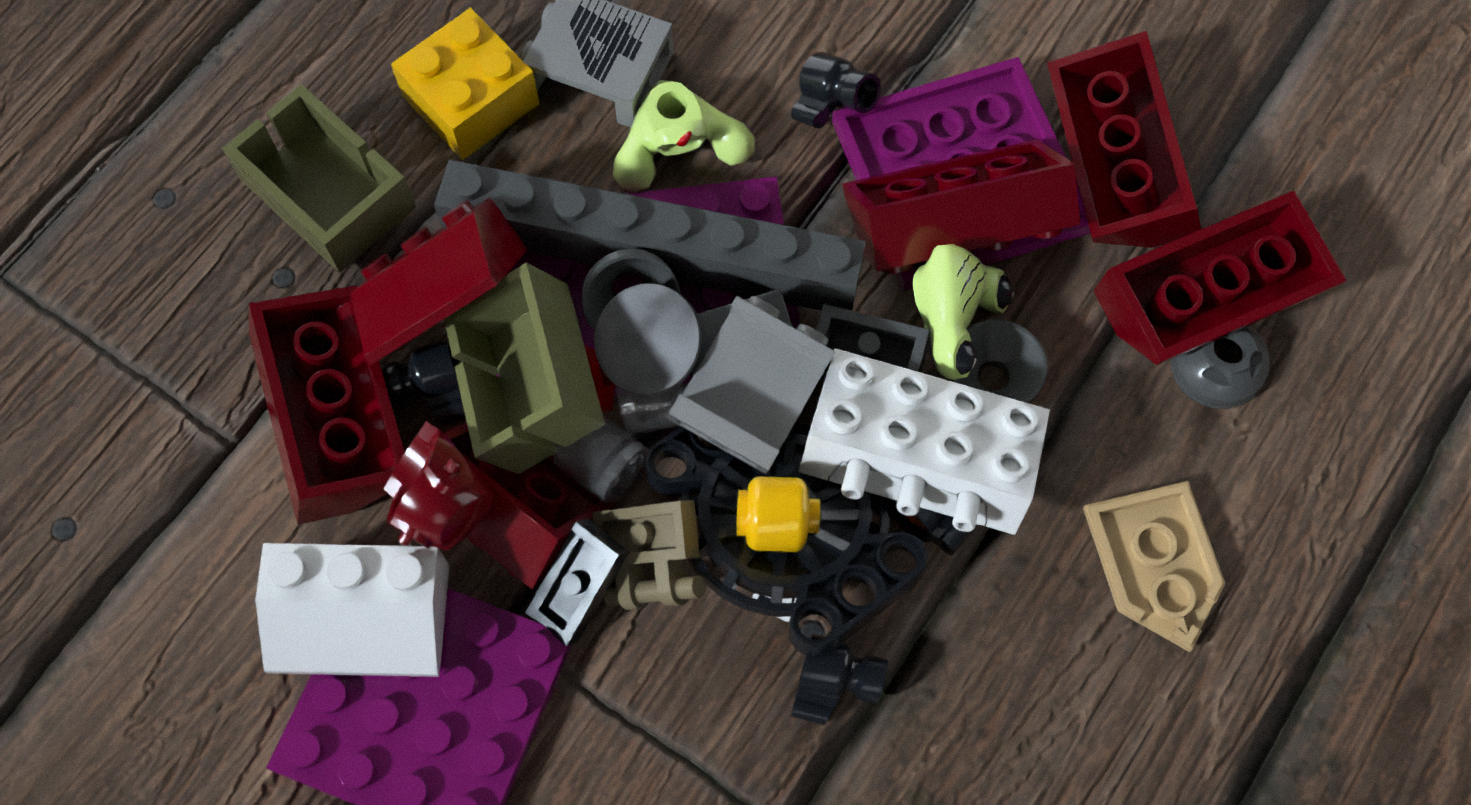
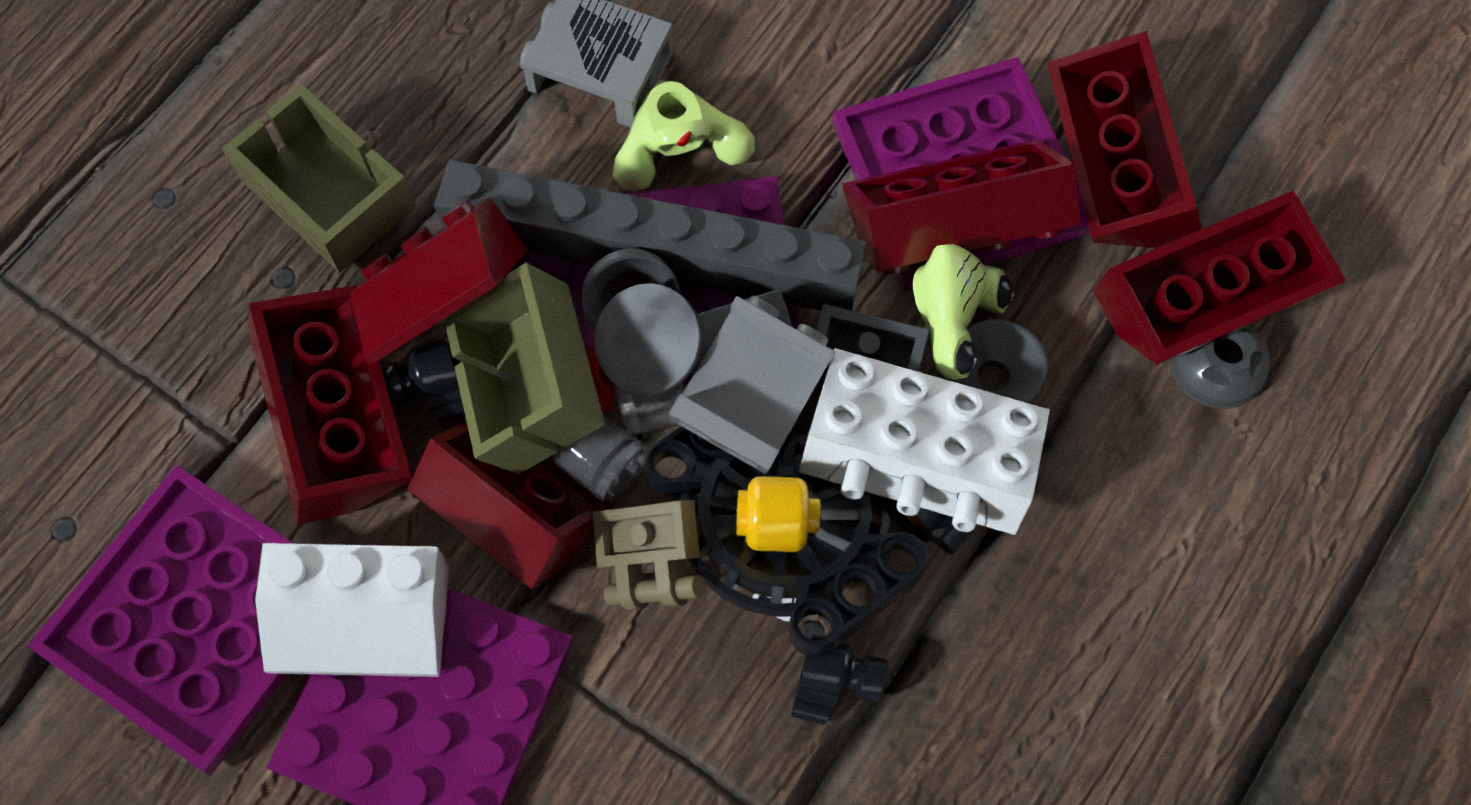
(172, 622): none -> magenta plate
(436, 492): dark red helmet -> none
(466, 83): yellow brick -> none
(577, 581): plate -> none
(831, 83): black piece -> none
(1158, 560): tan tile -> none

